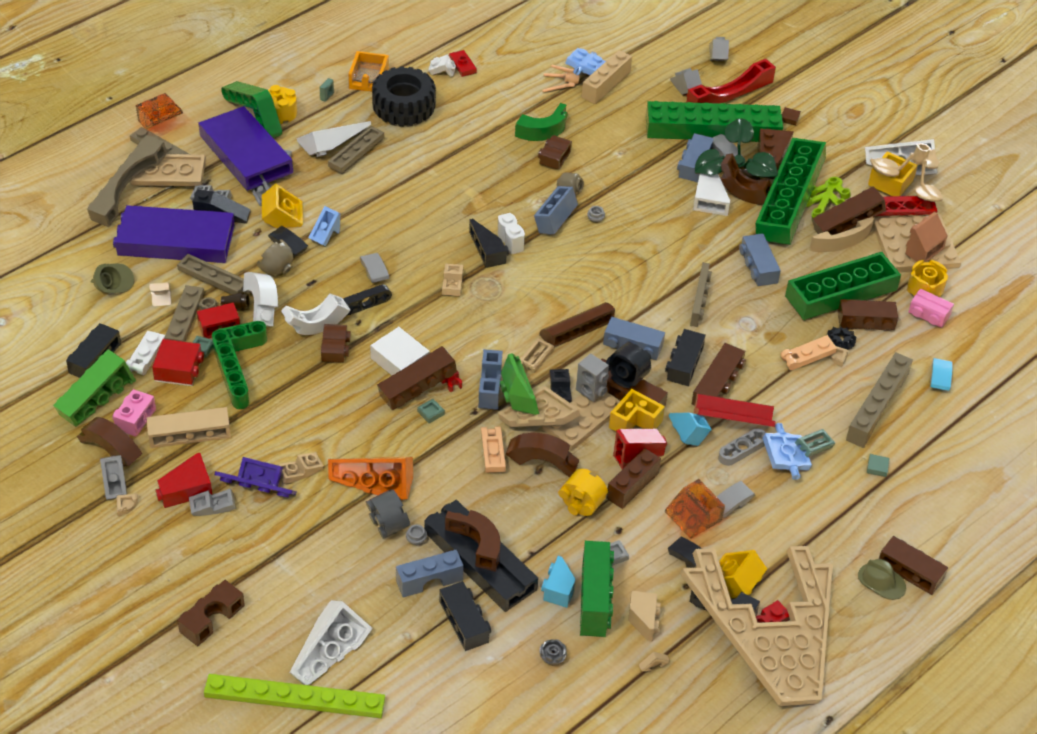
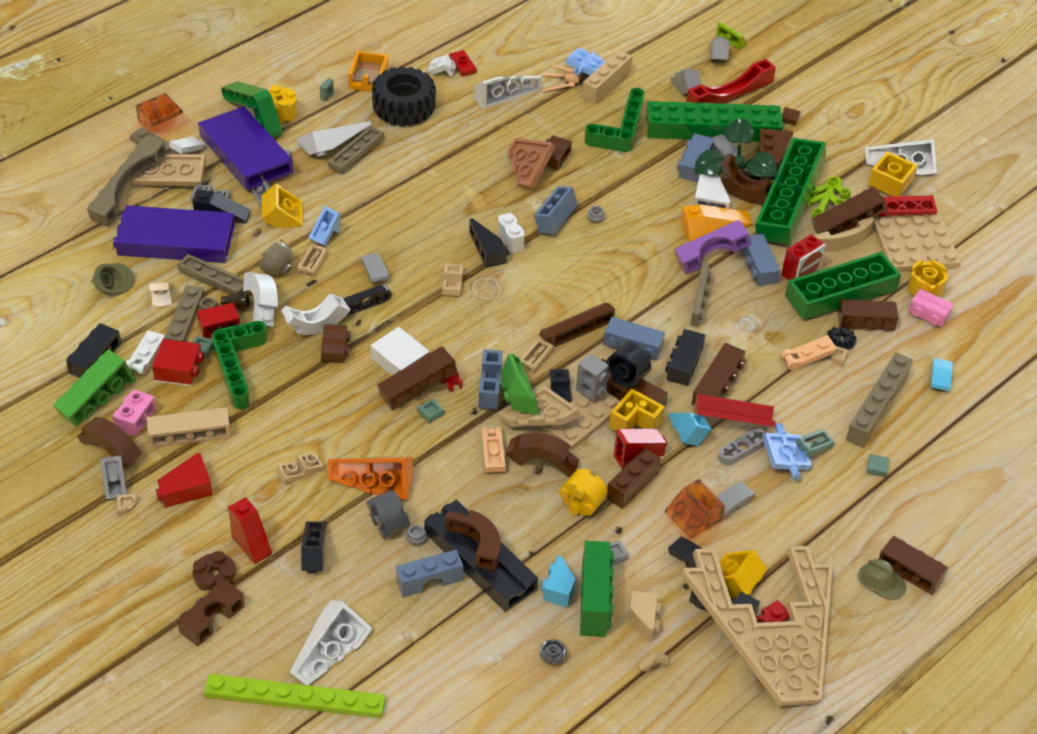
(187, 145): none -> white tile
(209, 504): light grey slope -> none
(211, 562): none -> reddish brown plate
(248, 530): none -> red slope
(259, 474): dark purple bracket -> none
(294, 242): black slope -> none
(301, 267): none -> tan tile
(313, 546): none -> black slope
(464, 615): black brick -> none
(504, 89): none -> white wedge
(529, 160): none -> nougat plate
(541, 128): green arch -> none
(571, 180): dark tan head -> none
(618, 138): none -> green beam
(703, 219): none -> light orange wedge
(730, 237): none -> medium lavender arch
(734, 37): none -> lime slope
(803, 258): none -> red piece
(922, 156): tan plant -> none
(926, 238): nougat slope -> none

